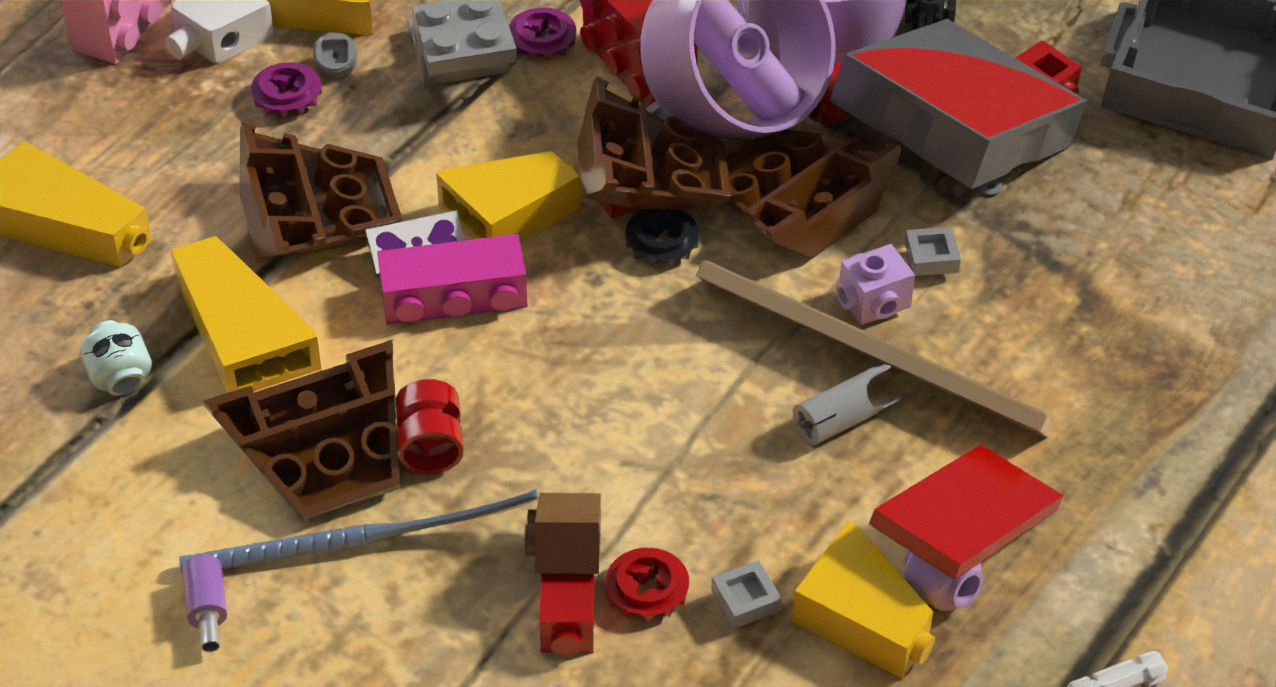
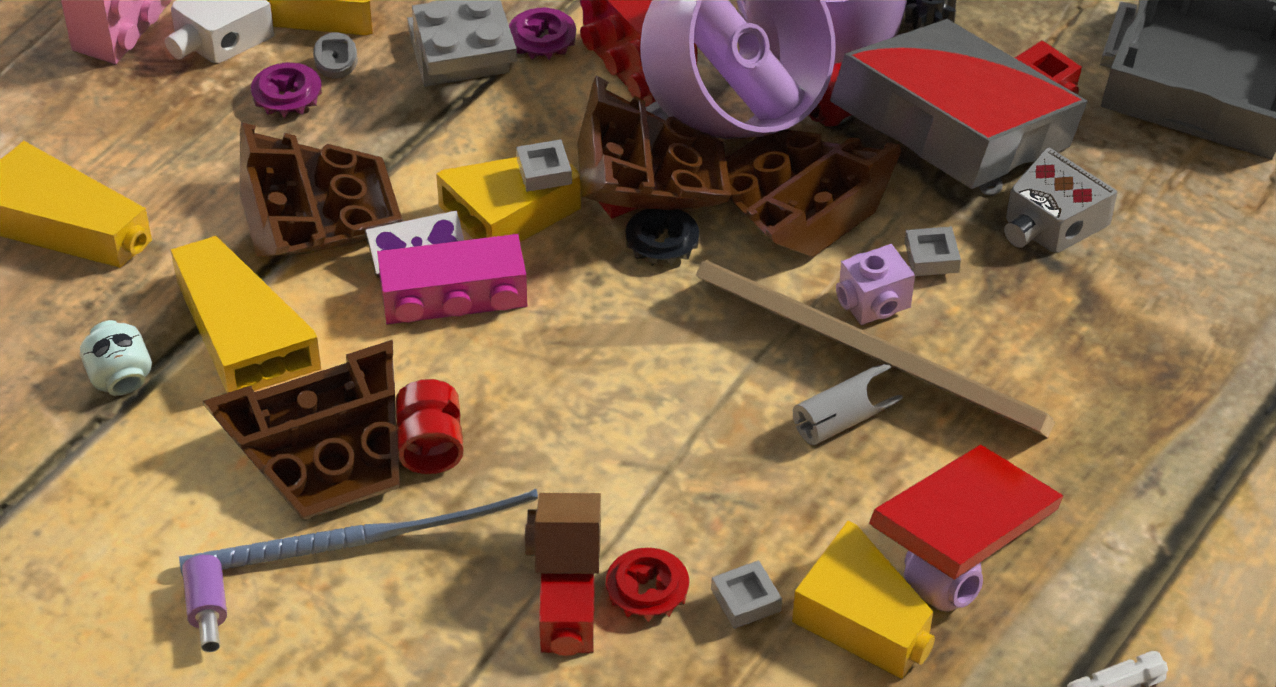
(544, 165): none -> light grey plate
(1057, 204): none -> light grey torso

